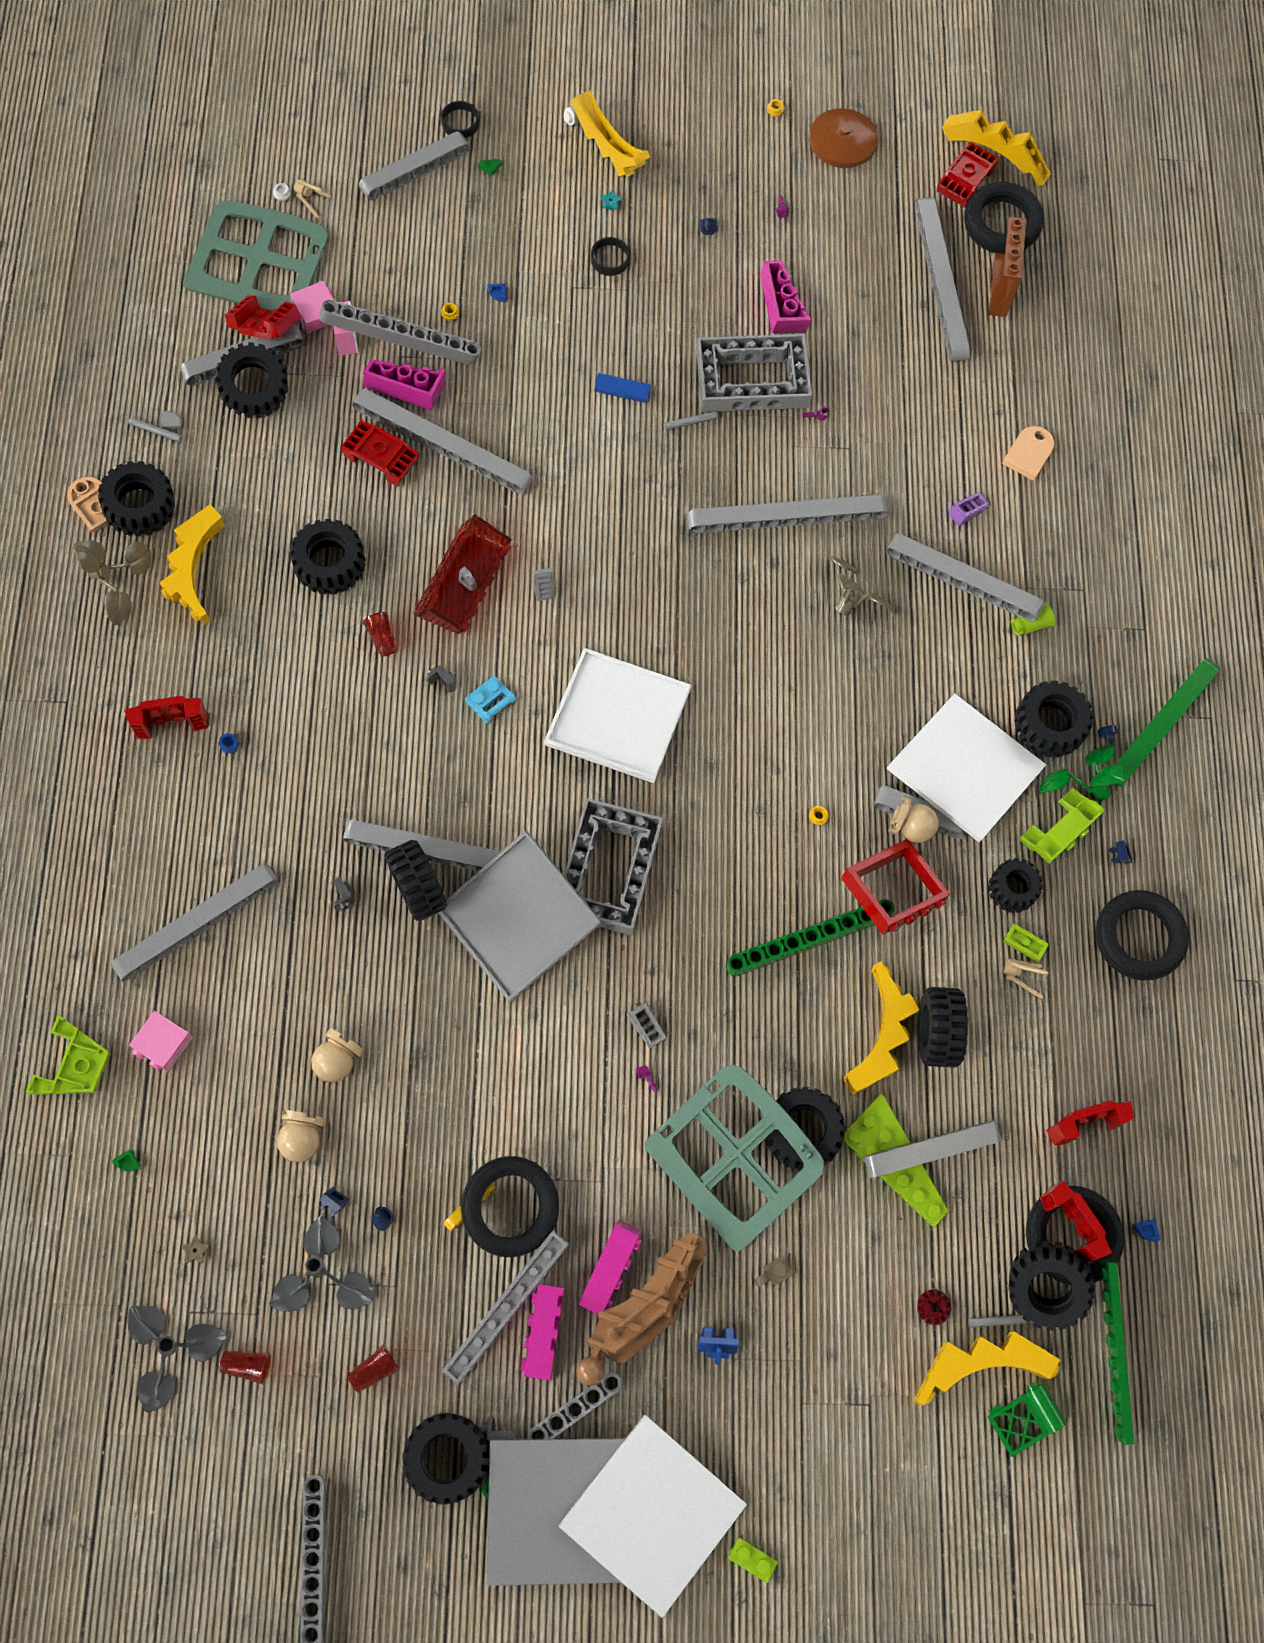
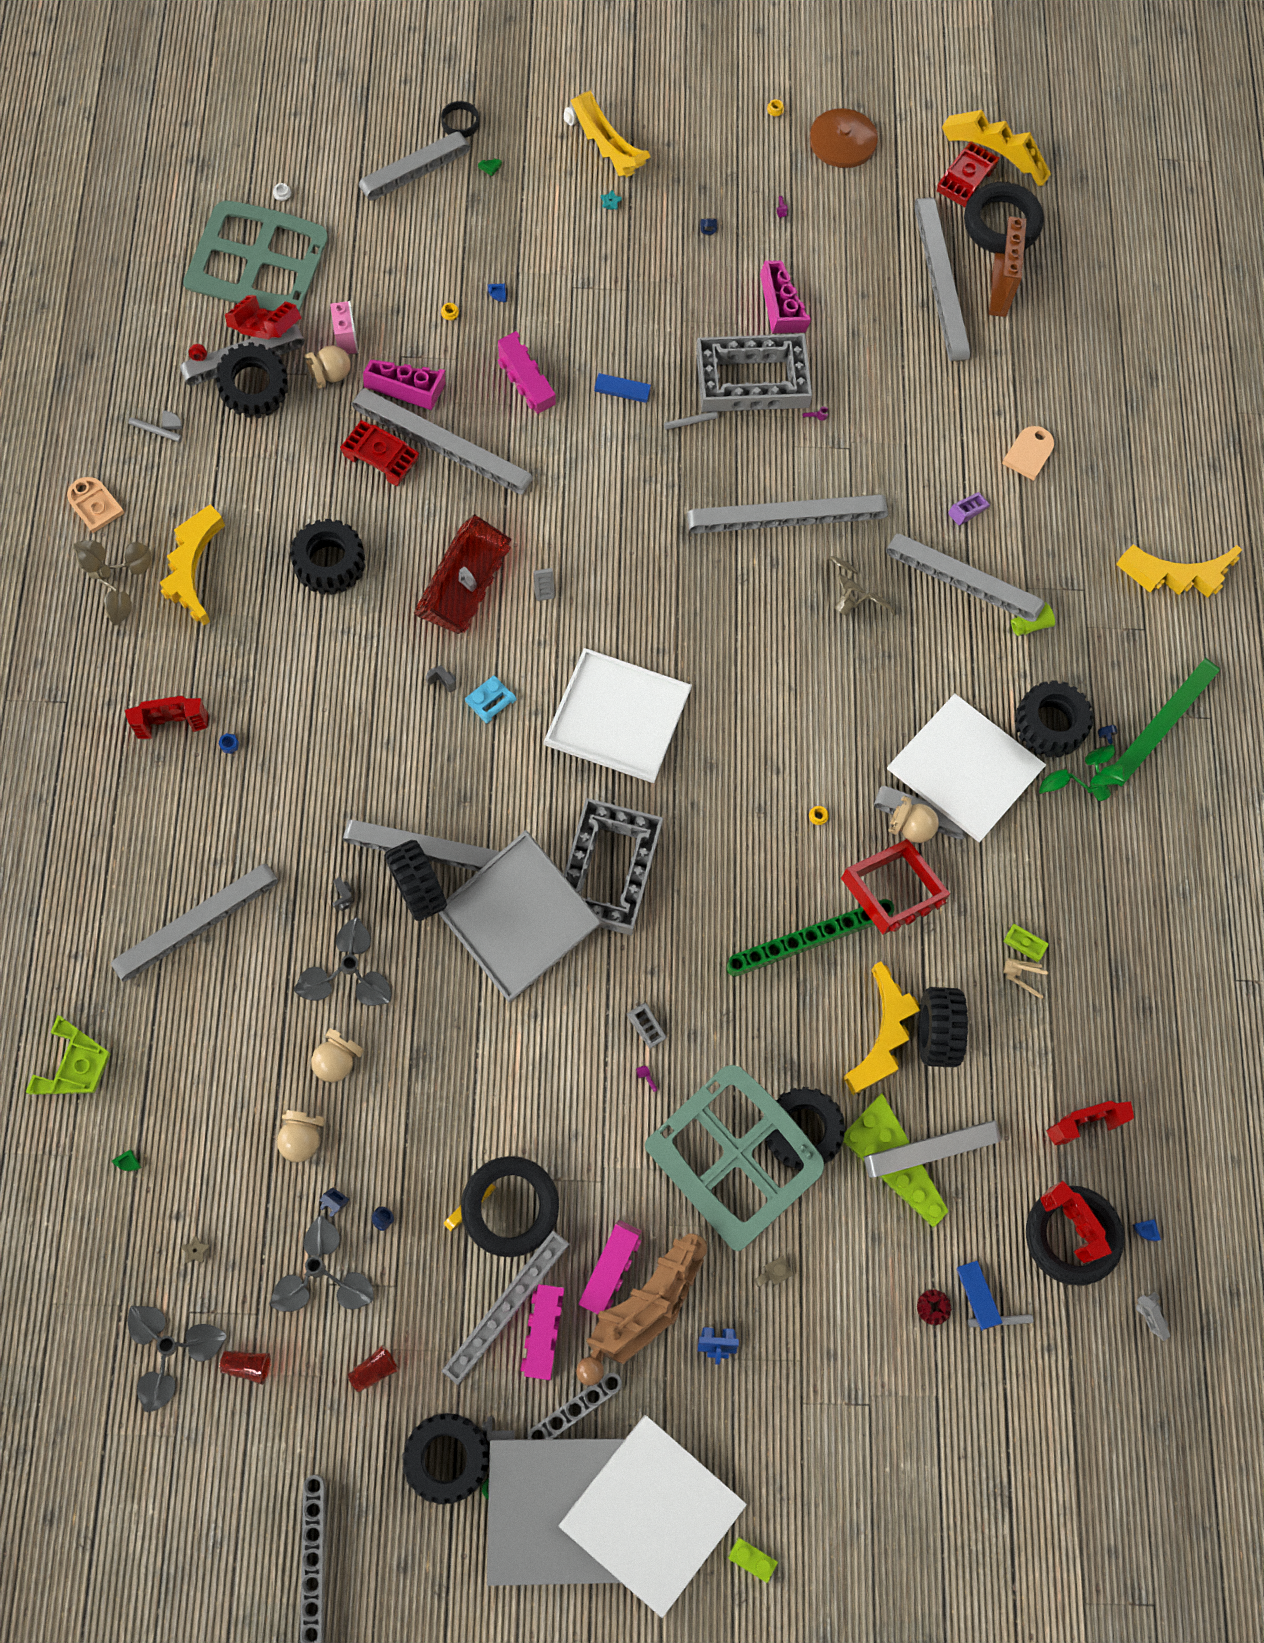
(134, 477): black tyre -> none
(160, 1042): bright pink piece -> none
(197, 352): none -> red plate
(305, 189): tan plant -> none
(309, 304): bright pink piece -> none
(328, 365): none -> tan tile
(371, 990): none -> dark grey plant
(381, 633): clear red plant -> none
(465, 350): light grey beam -> none
(525, 373): none -> dark pink wedge
(614, 242): black tyre -> none
(954, 1364): yellow arch -> none
(979, 1295): none -> blue tile
(1022, 872): black tyre -> none
(1042, 1409): green piece -> none
(1047, 1311): black tyre -> none
(1062, 835): lime bracket -> none
(1117, 1358): green plate -> none
(1123, 853): dark blue tile -> none
(1151, 1310): none -> light grey plate
(1154, 572): none -> yellow arch
(1165, 911): black tyre -> none

